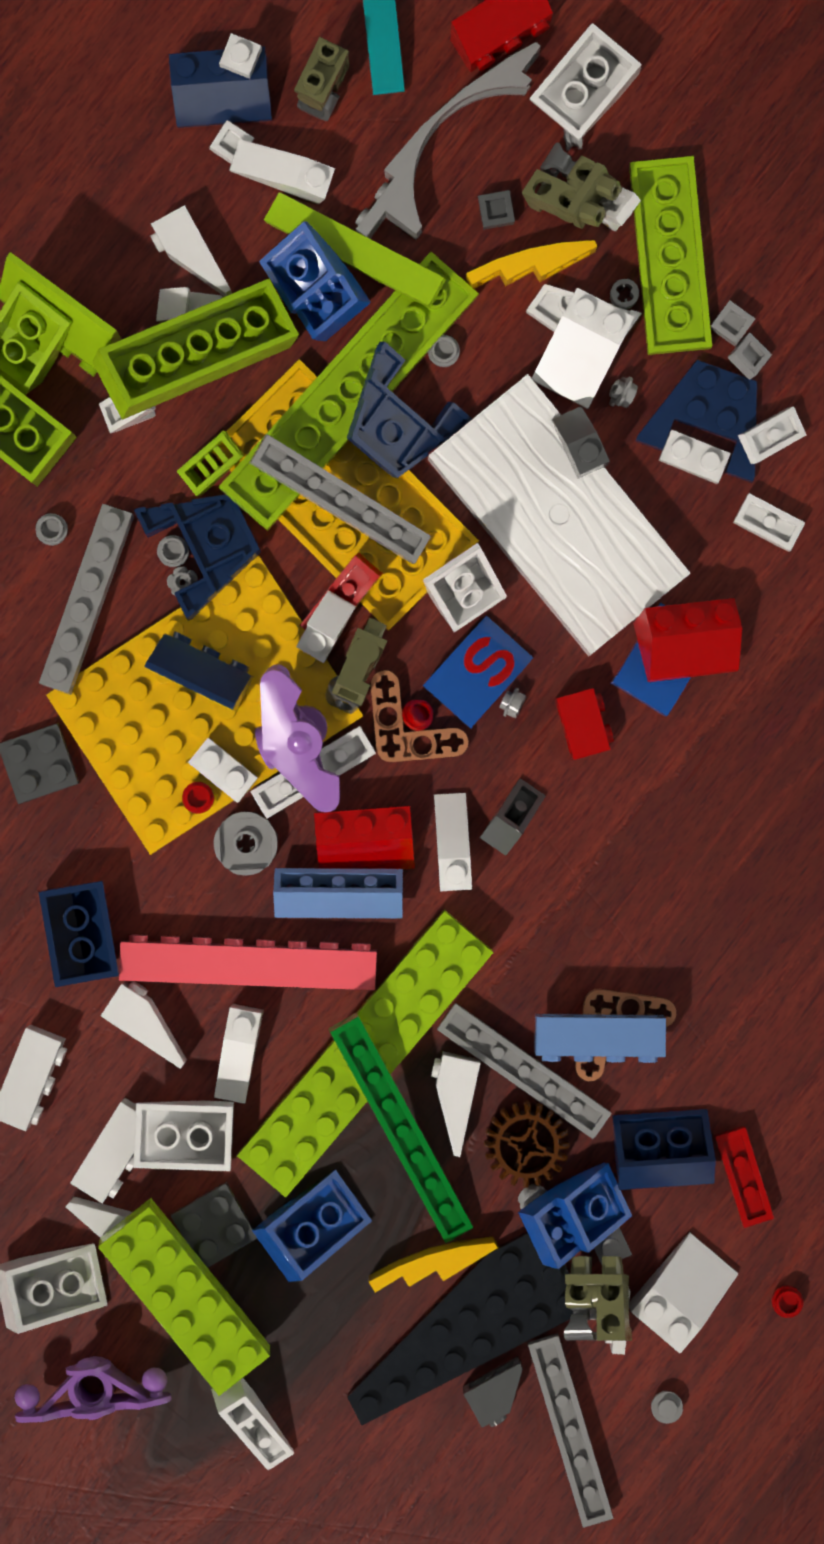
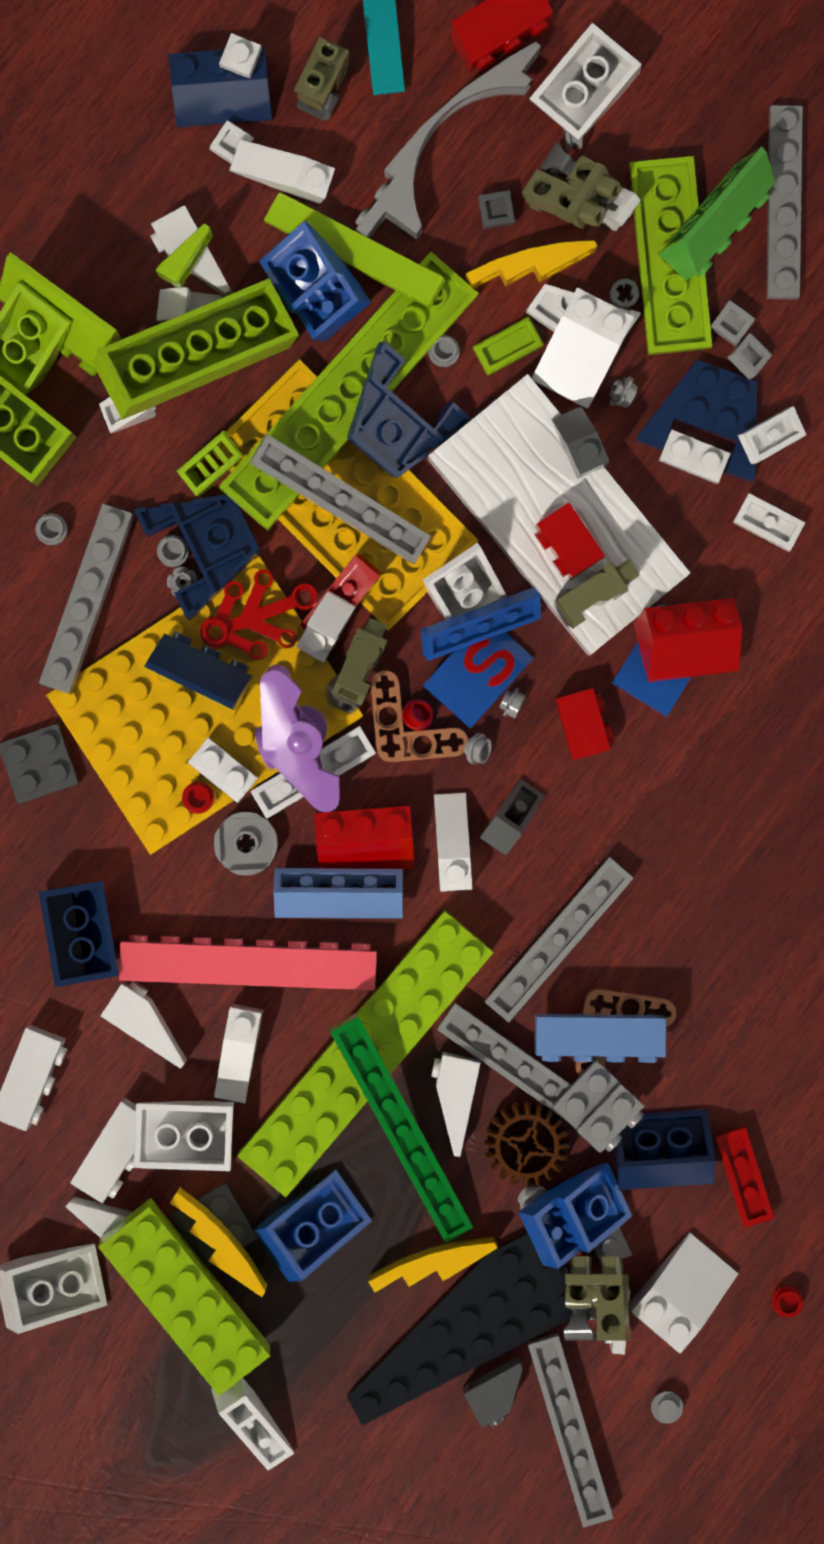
(89, 1405): medium lavender piece -> none
(181, 262): none -> lime slope
(228, 1252): none -> yellow slope
(254, 617): none -> red plant
(478, 749): none -> light grey plate
(480, 624): none -> blue plate
(508, 346): none -> lime tile
(558, 939): none -> light grey plate
(568, 541): none -> red brick
(596, 591): none -> olive hips
(599, 1107): none -> light grey plate
(719, 216): none -> bright green slope
(784, 203): none -> light grey plate

